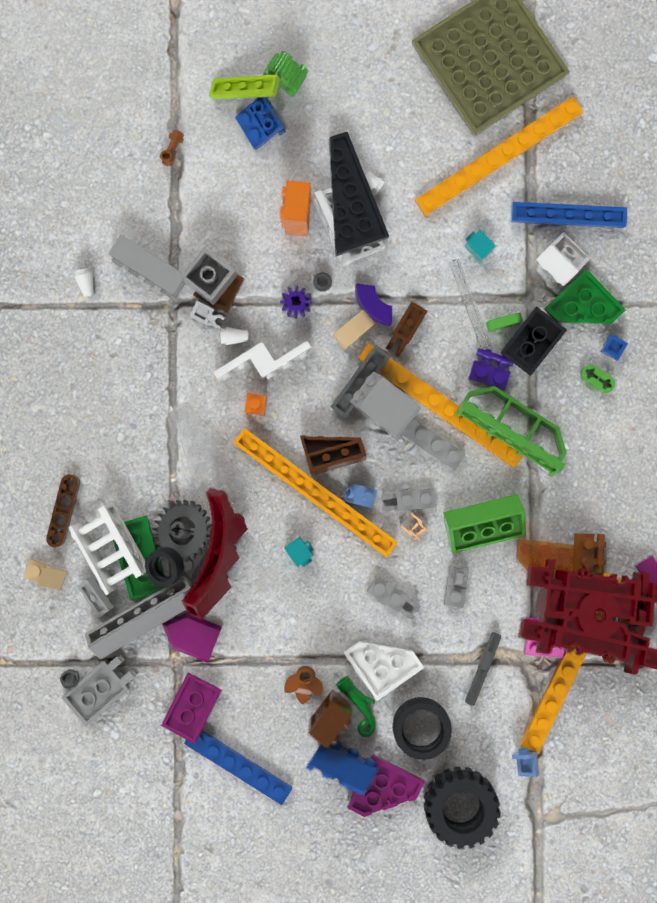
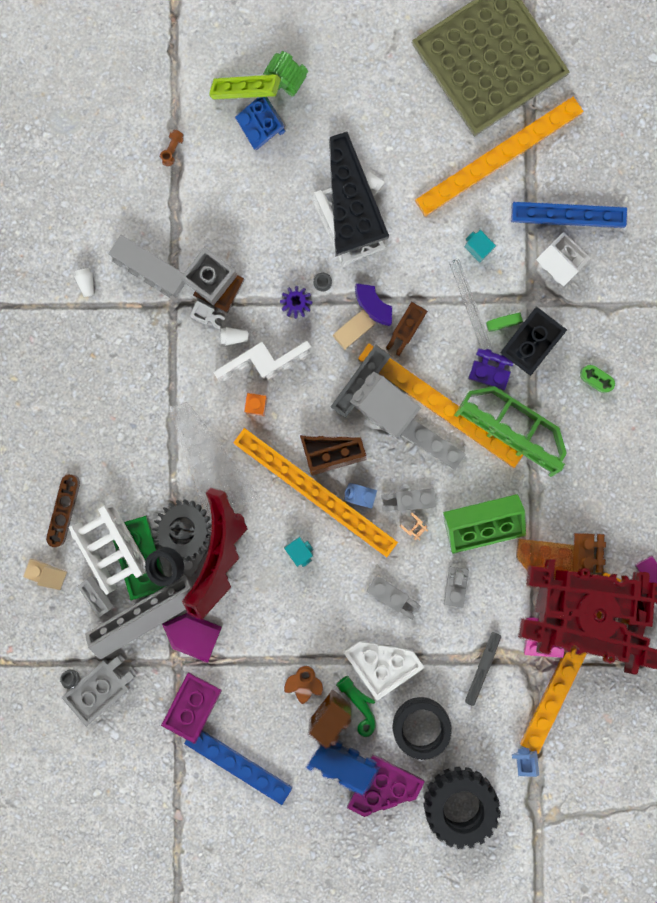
(296, 207): orange brick -> none
(585, 303): green plate -> none
(614, 347): blue plate -> none

